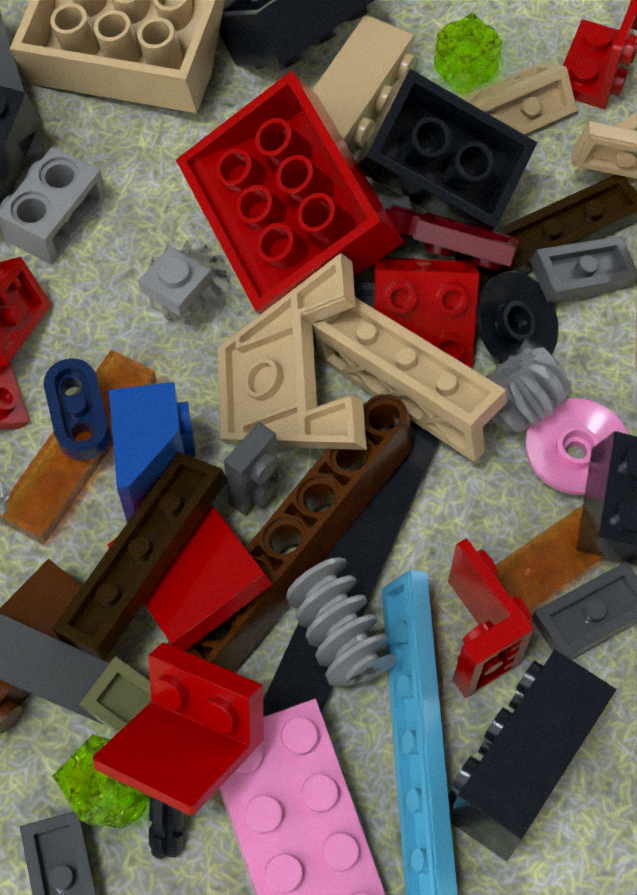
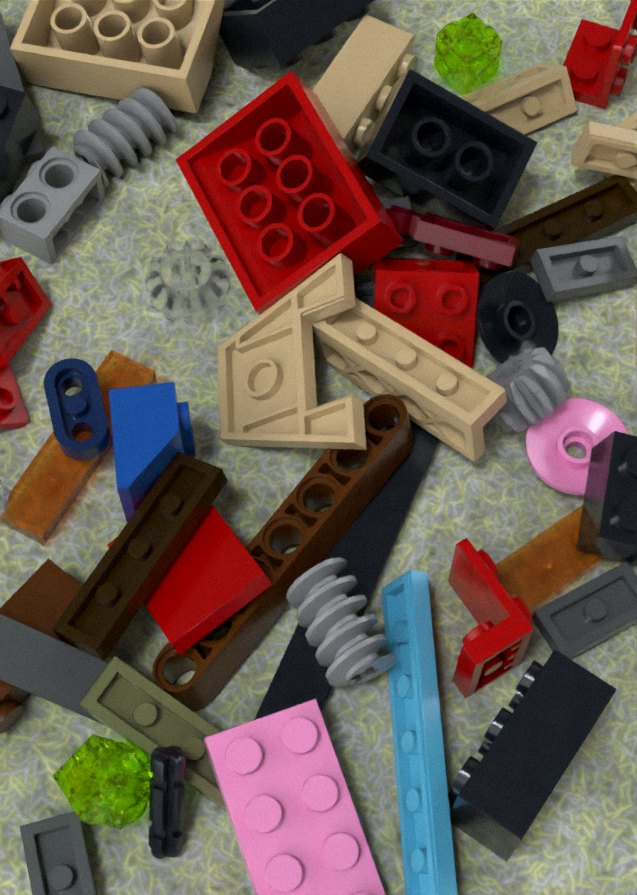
(124, 131): none -> light grey piece
(175, 281): light grey plate -> none
(189, 734): red bracket -> none
(252, 470): dark grey plate -> none

